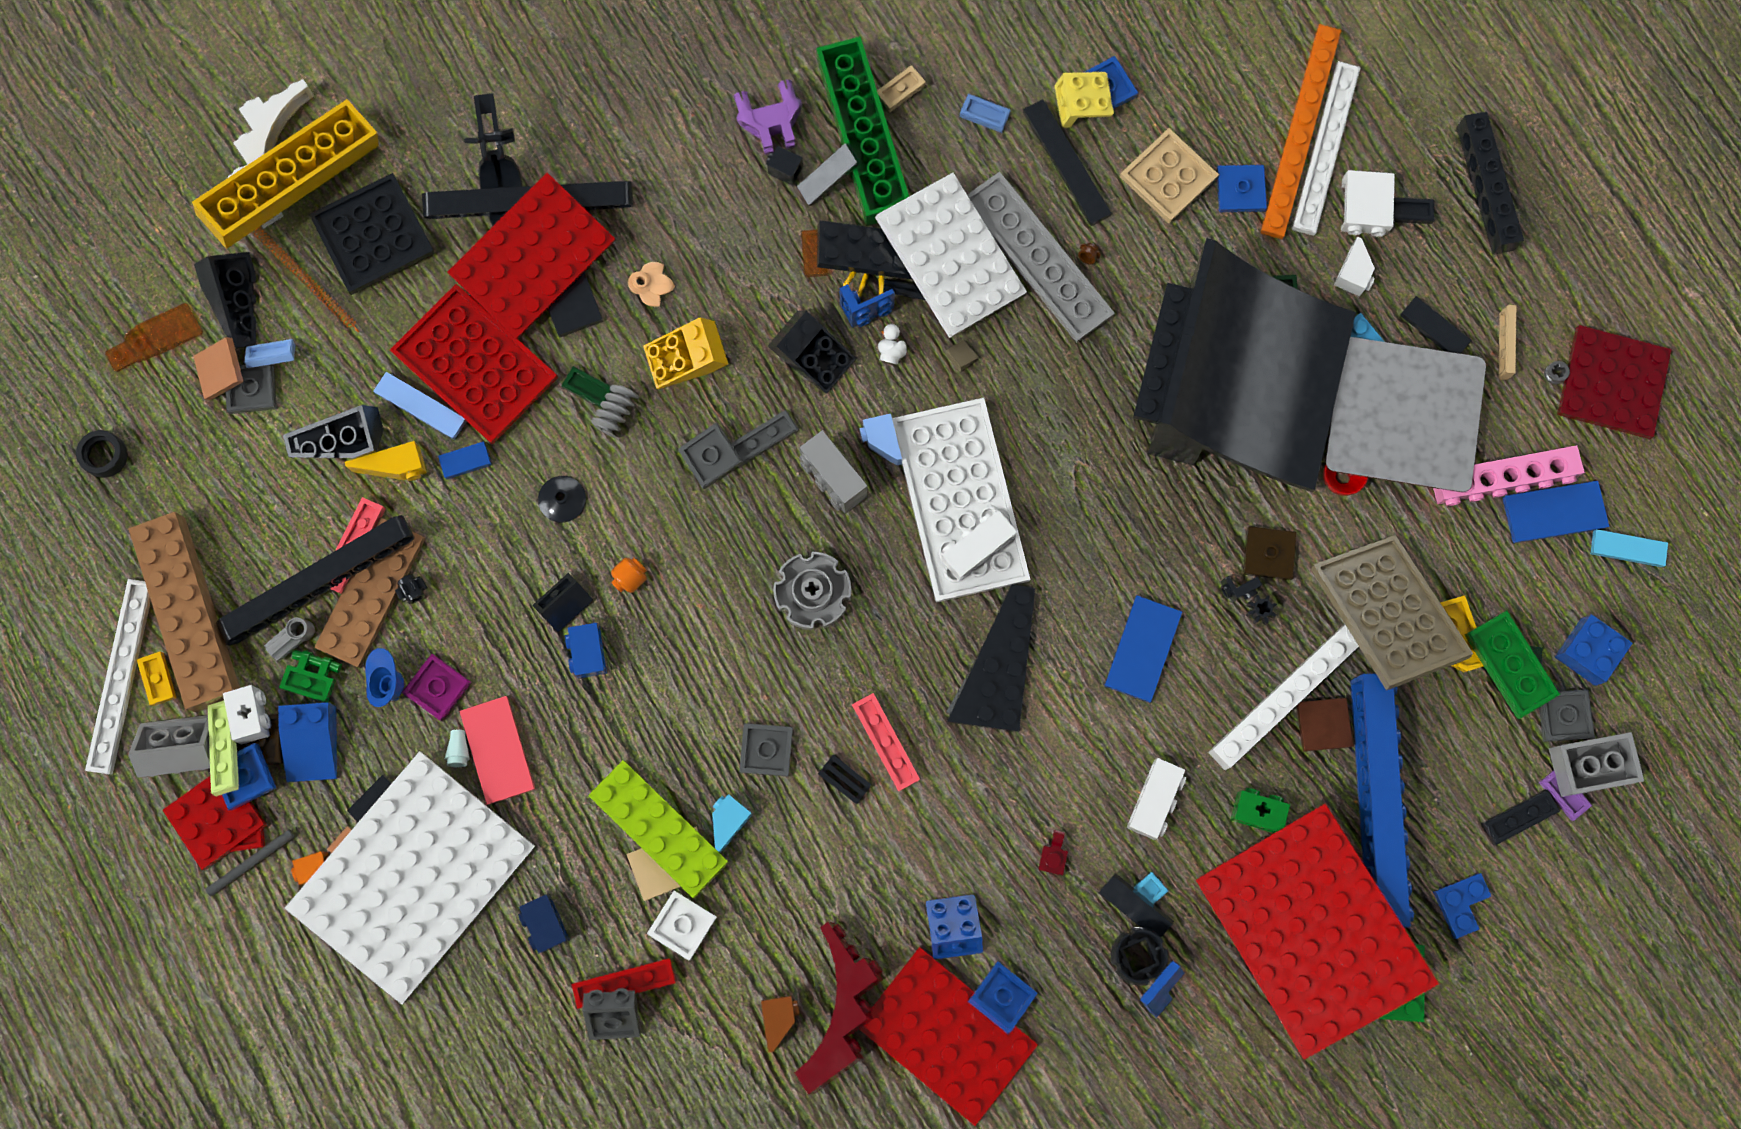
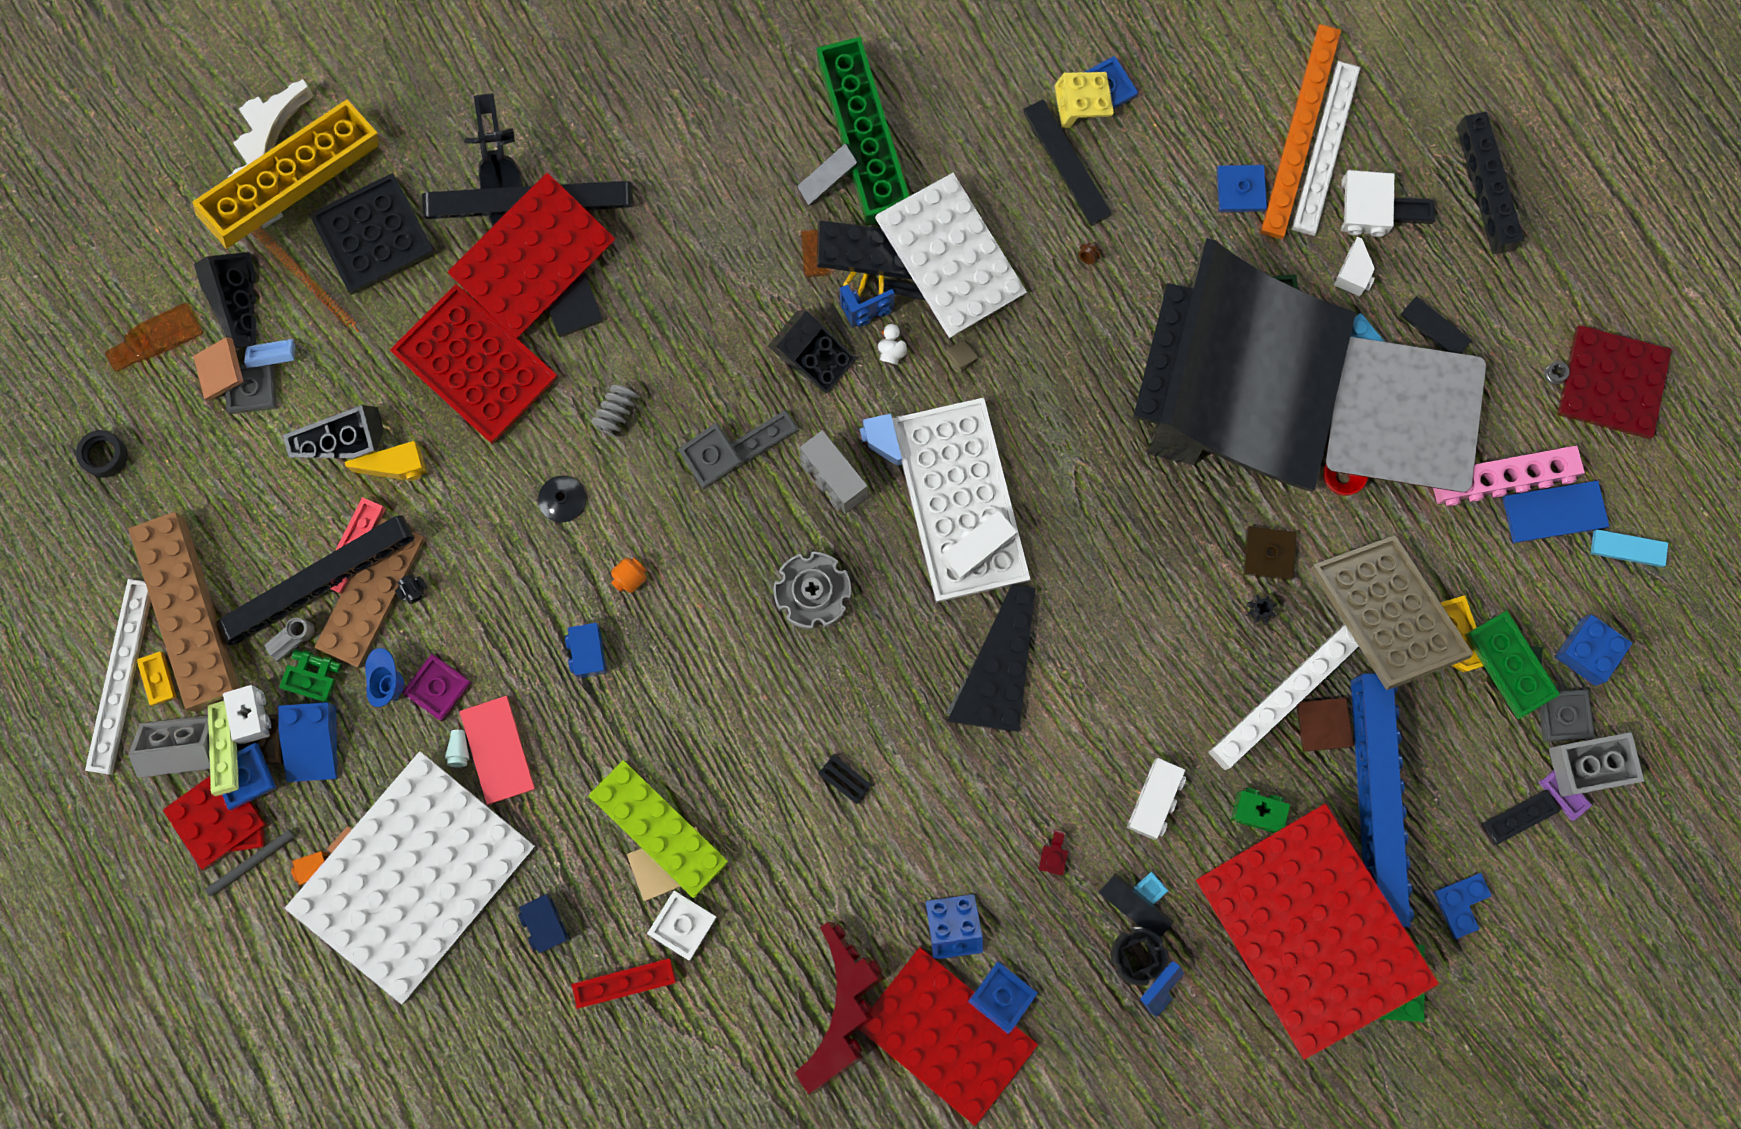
(369, 798): black tile -> none
(420, 405): light blue tile -> none
(465, 460): blue tile -> none
(563, 602): black panel -> none
(586, 387): dark green tile -> none
(611, 1014): dark grey plate -> none
(654, 283): light nougat plate -> none
(686, 353): yellow slope -> none
(728, 820): medium azure slope -> none
(766, 750): dark grey tile -> none
(772, 118): medium lavender connector -> none
(778, 1019): dark orange slope -> none
(784, 165): black brick -> none
(885, 742): coral plate -> none
(901, 88): tan plate -> none
(985, 113): medium blue tile -> none
(1040, 258): light grey plate -> none
(1143, 649): blue tile -> none
(1169, 175): tan plate -> none
(1246, 590): black bracket -> none
(1507, 342): tan tile -> none

